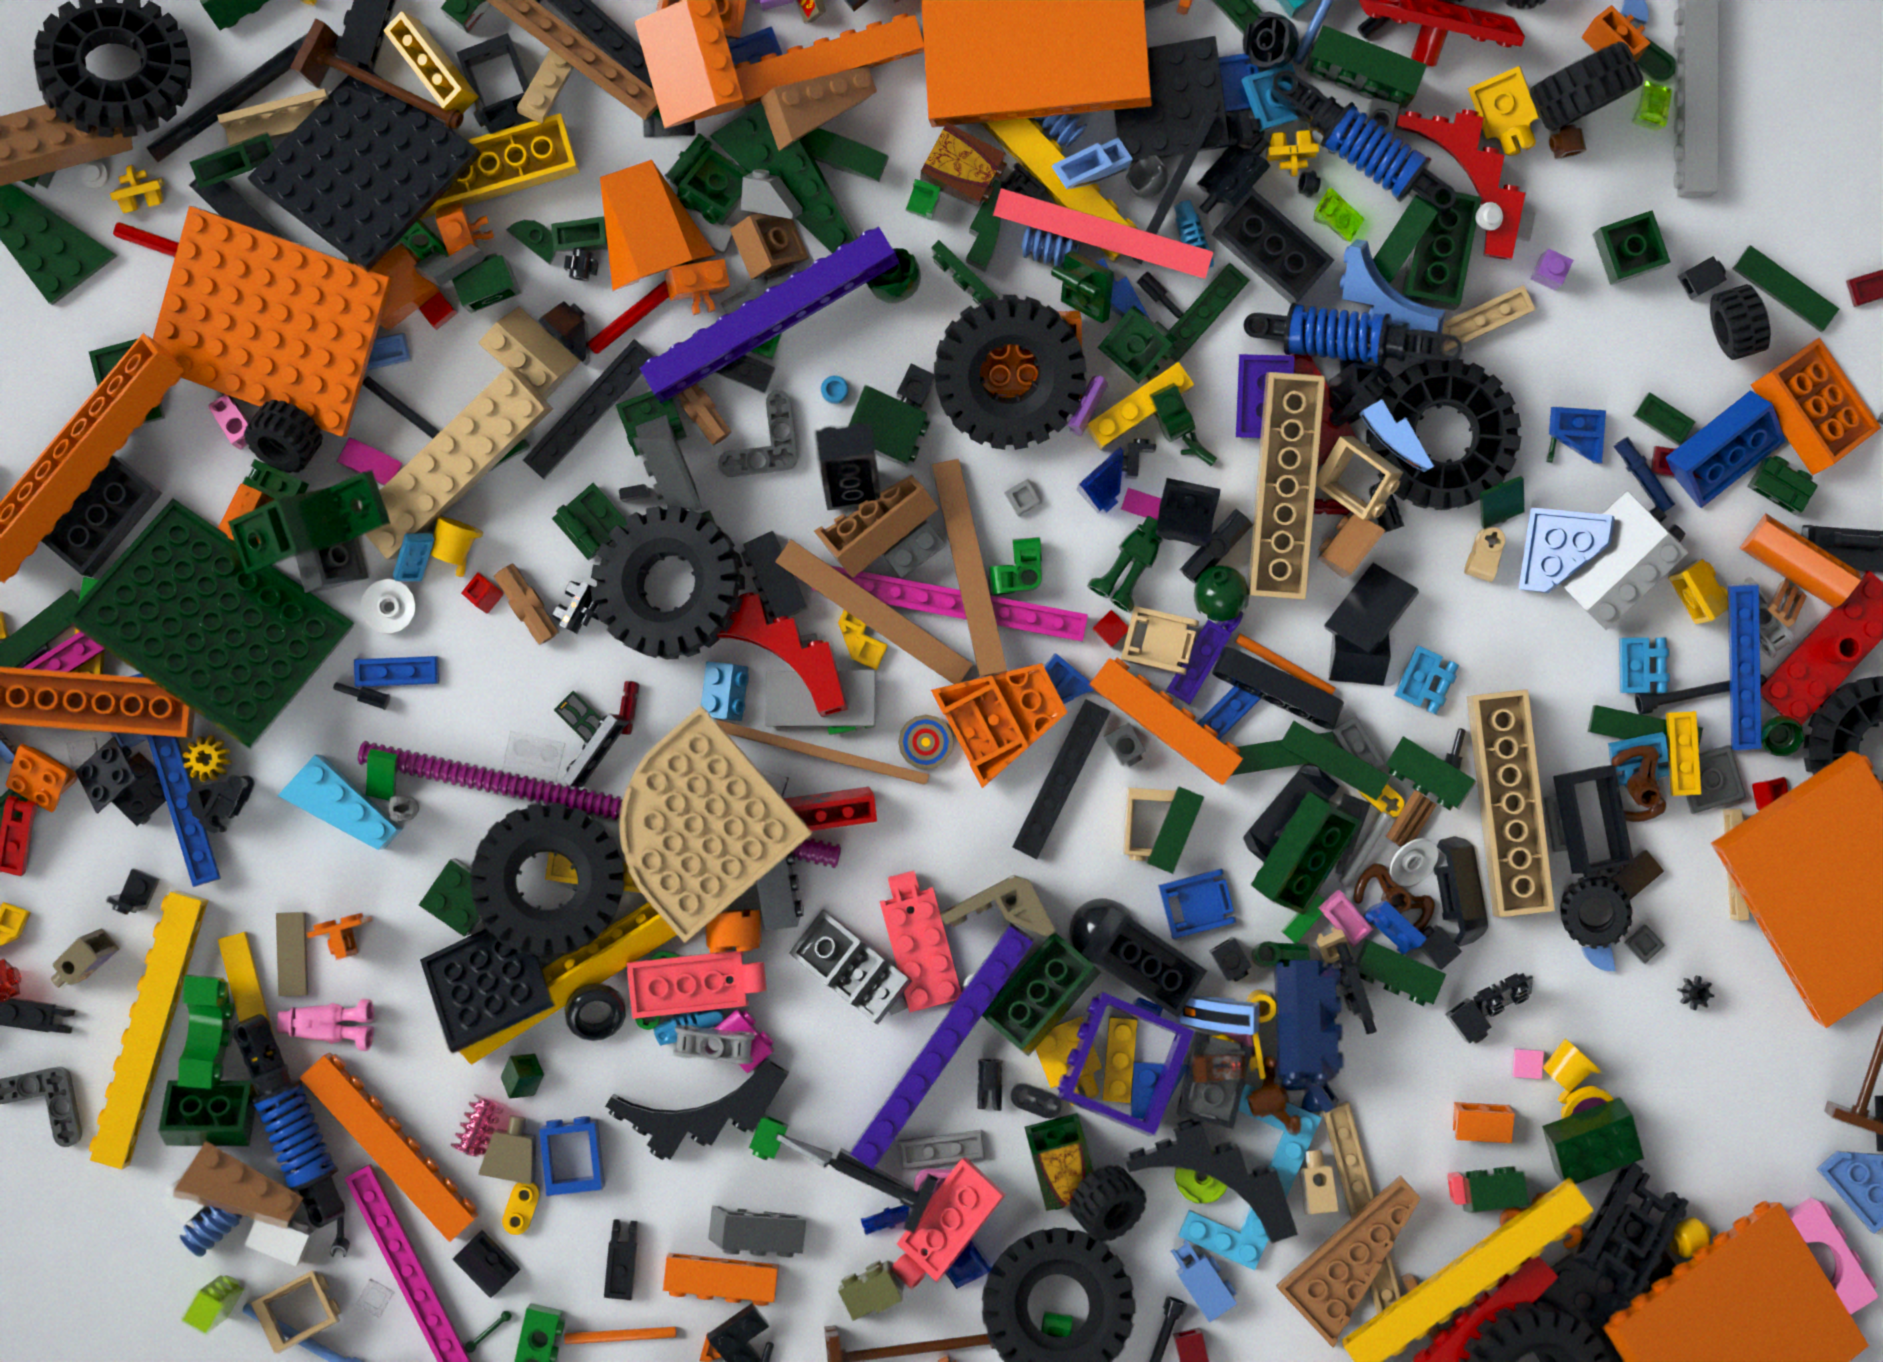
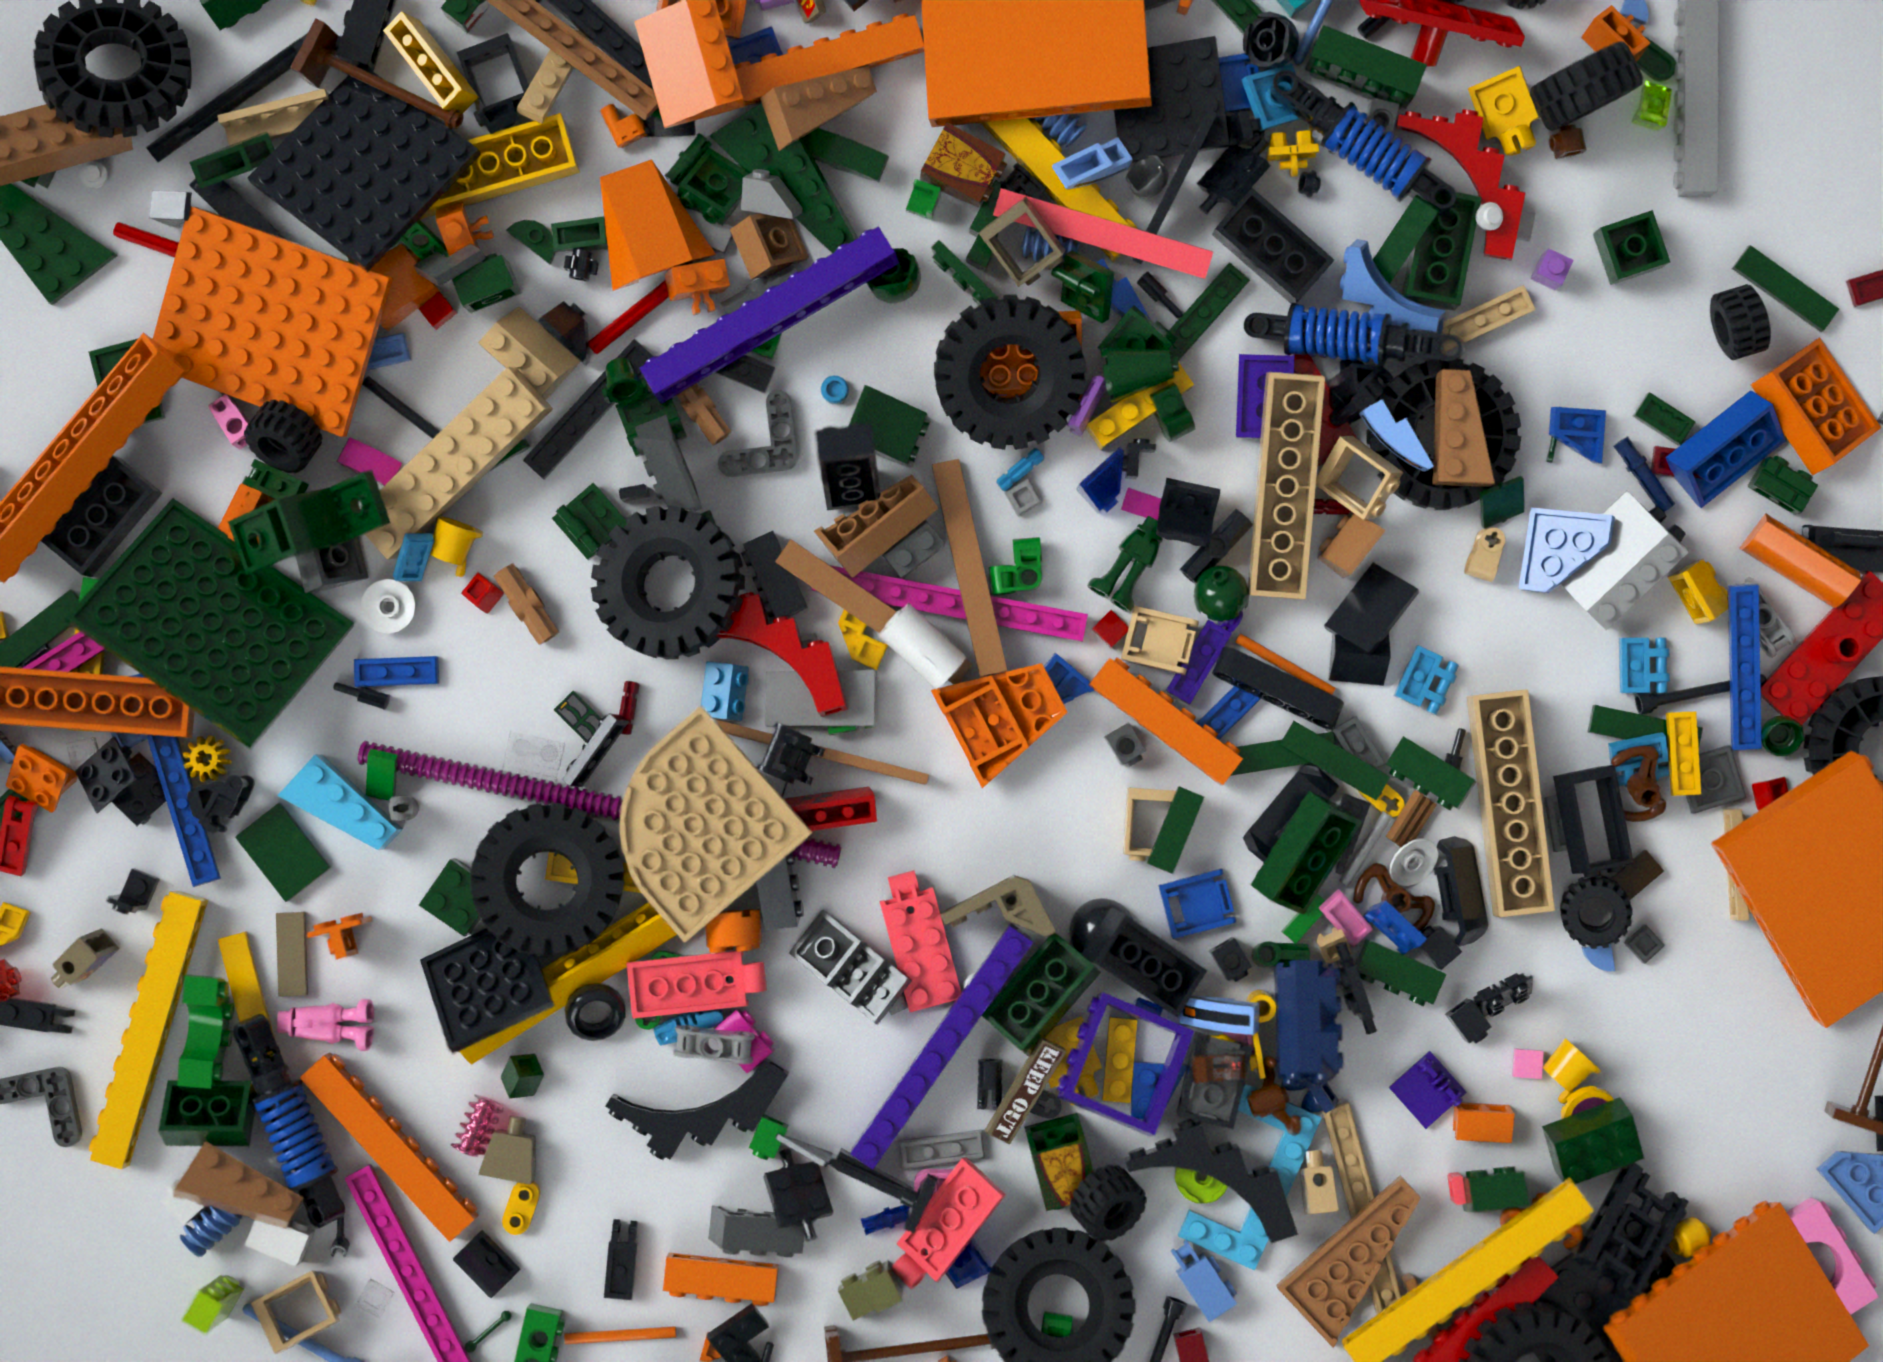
(126, 195): yellow hips -> none
(170, 207): none -> slope
(283, 852): none -> dark green tile
(572, 1185): blue window -> none
(580, 609): black hips -> none
(622, 382): none -> dark green piece
(623, 130): none -> orange piece
(789, 755): none -> black piece
(798, 1194): none -> black plate
(916, 374): black brick -> none
(922, 645): none -> white piece
(925, 742): tile -> none
(1020, 469): none -> dark azure axle
(1025, 1090): none -> tile
(1051, 260): none -> dark tan window
(1060, 779): black plate -> none
(1136, 369): none -> dark green cone
(1189, 226): dark azure hinge -> none
(1197, 449): dark green bar -> none
(1338, 215): clear neon green slope -> none
(1390, 518): black hinge -> none
(1428, 1090): none -> dark purple hinge
(1459, 439): none -> medium nougat wedge
(1687, 992): black gear -> none
(1703, 277): black brick -> none
(1792, 595): medium nougat tile -> none

